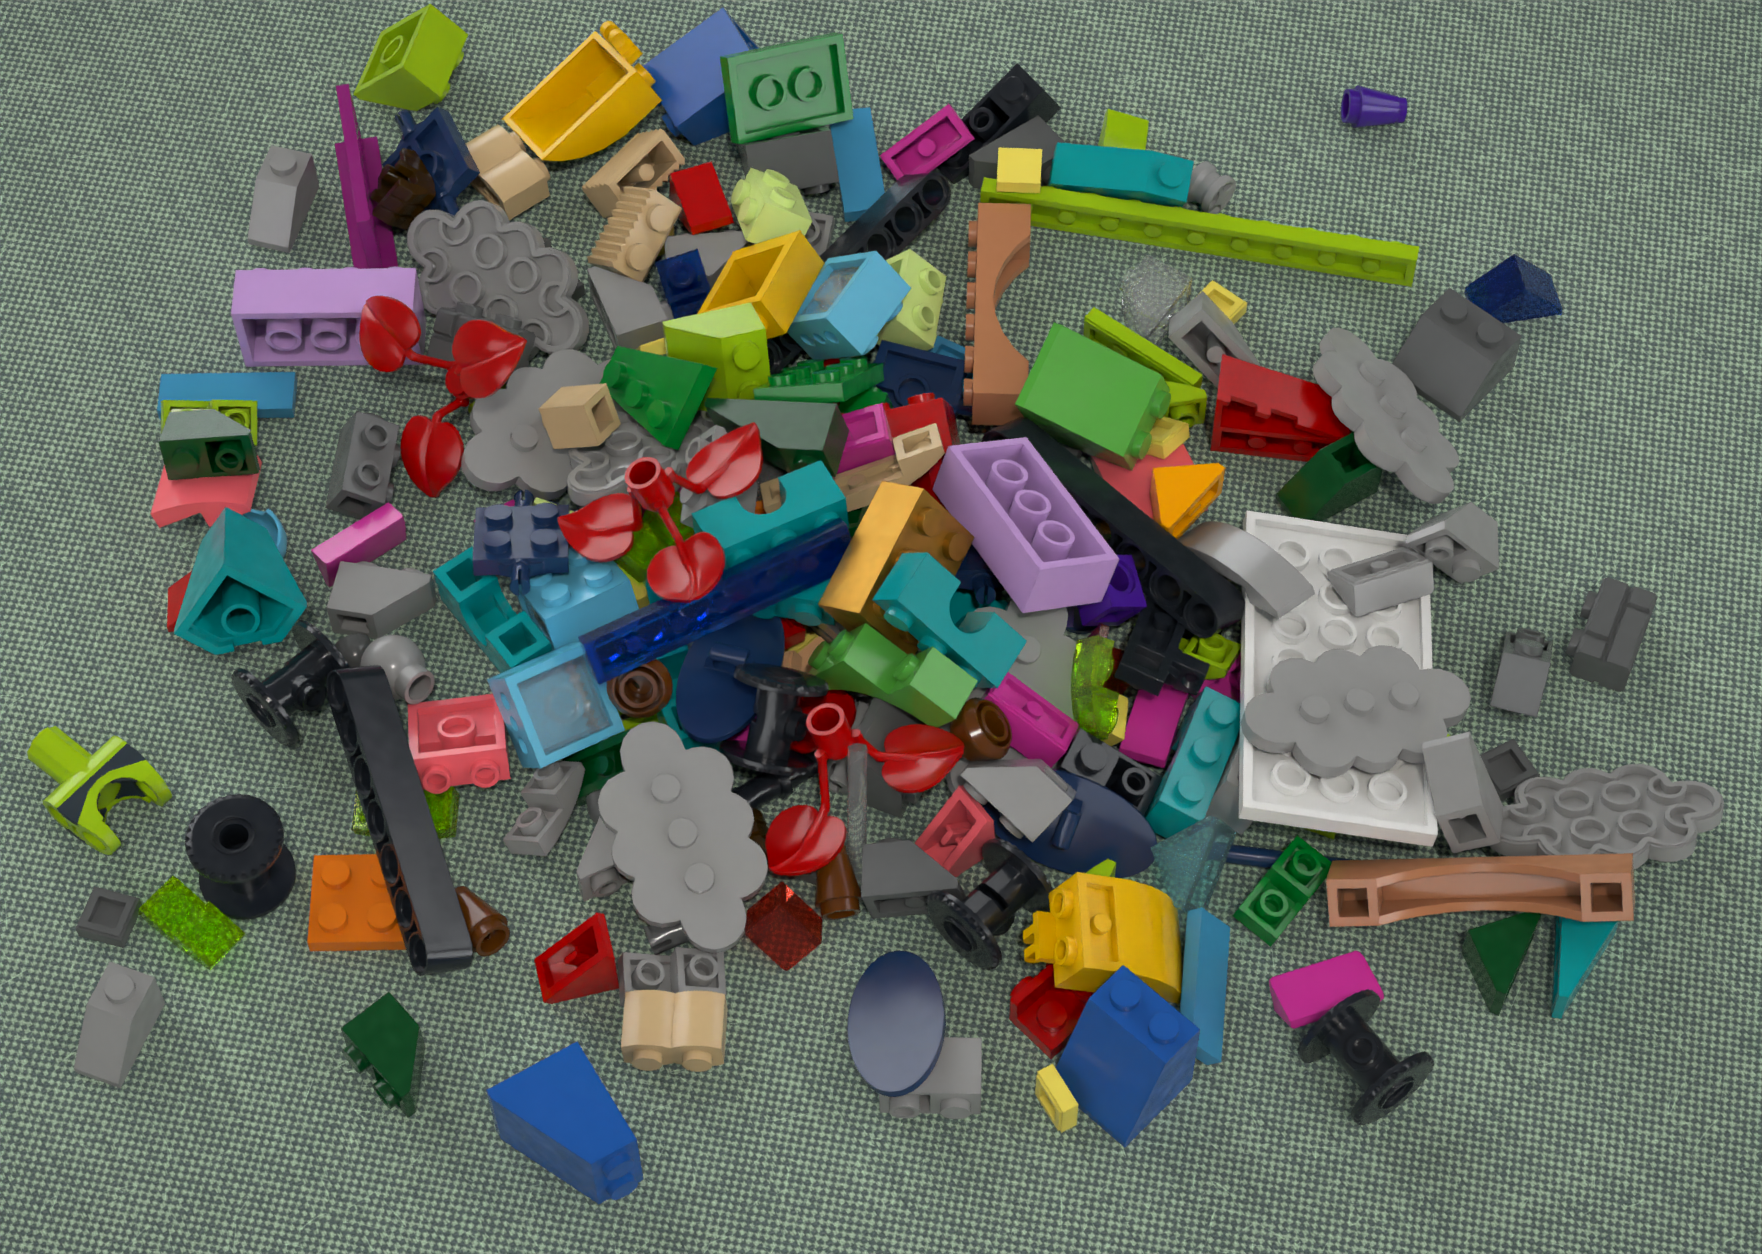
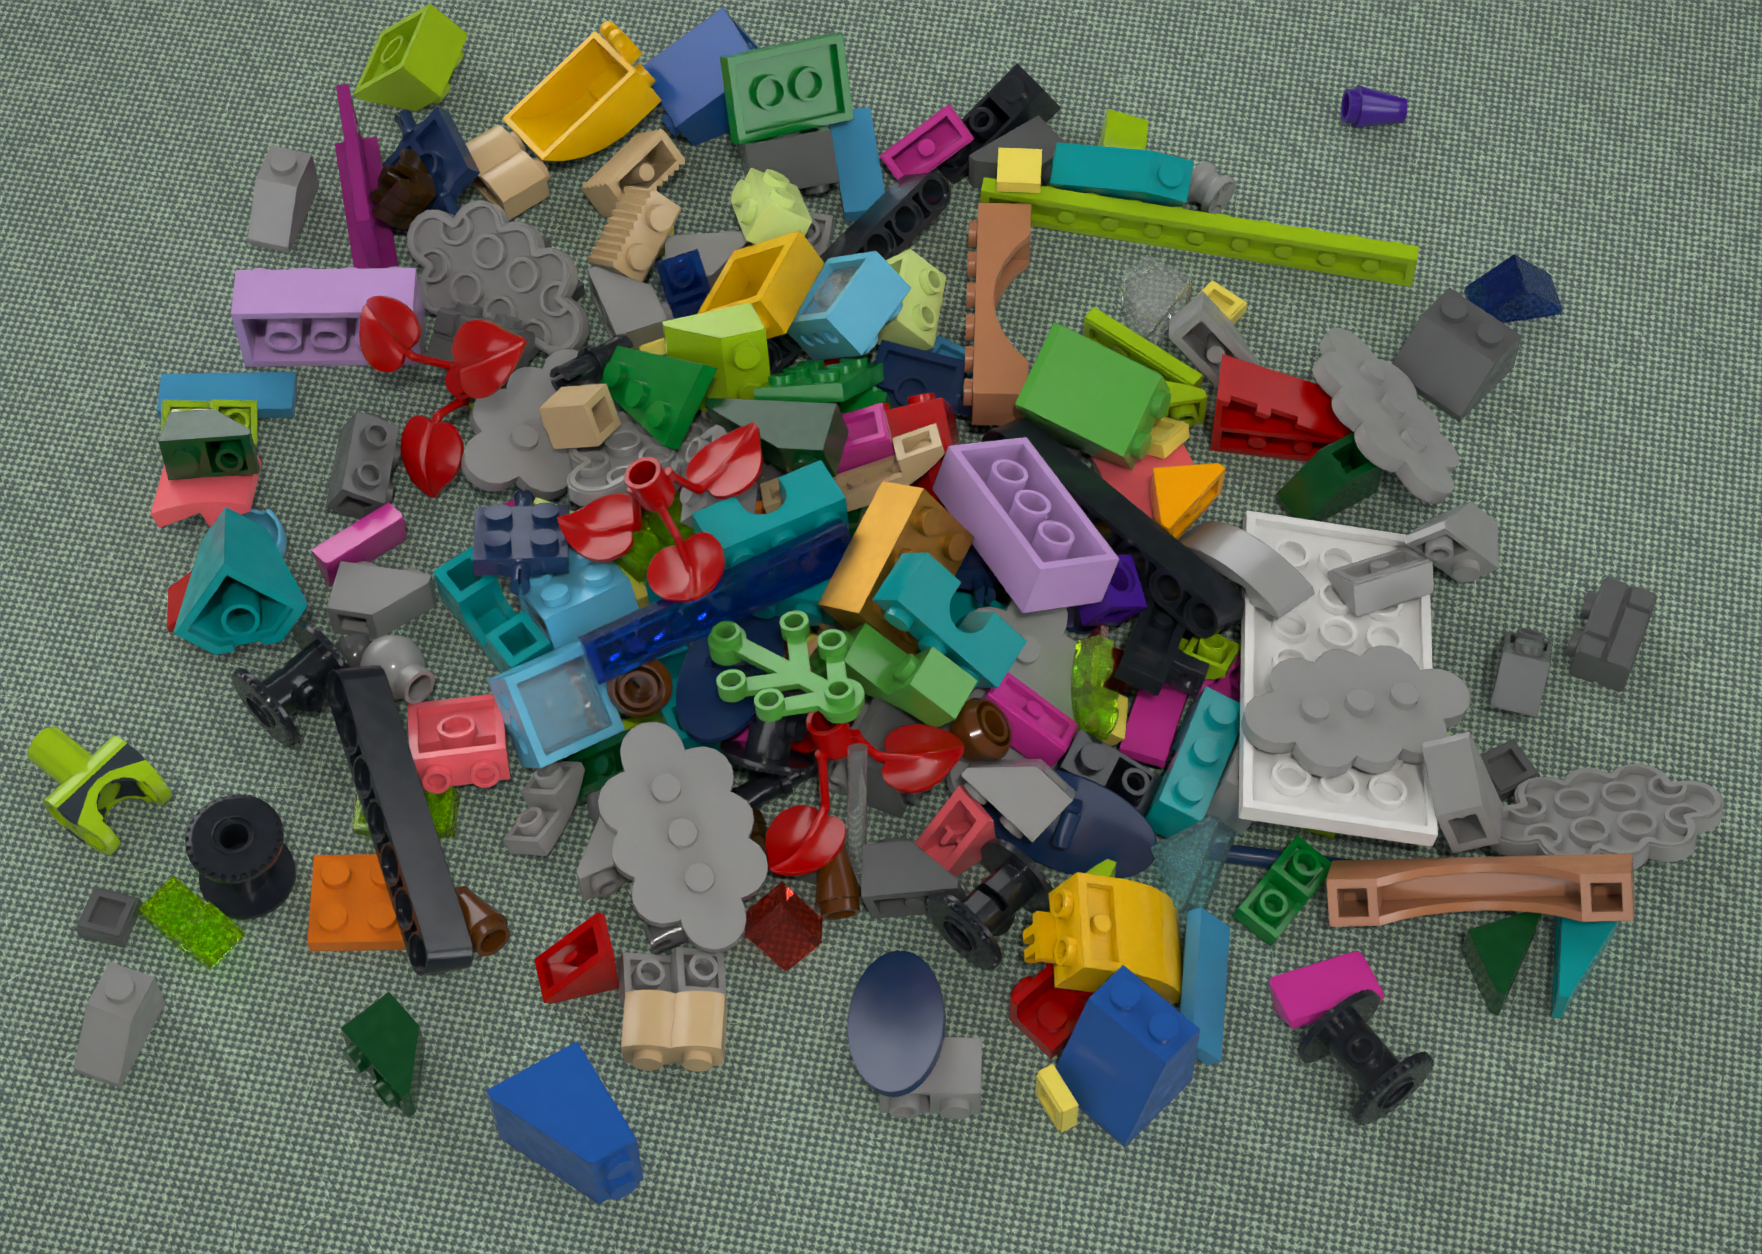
(588, 364): none -> black pin
(700, 197): red slope -> none
(836, 698): none -> bright green plant

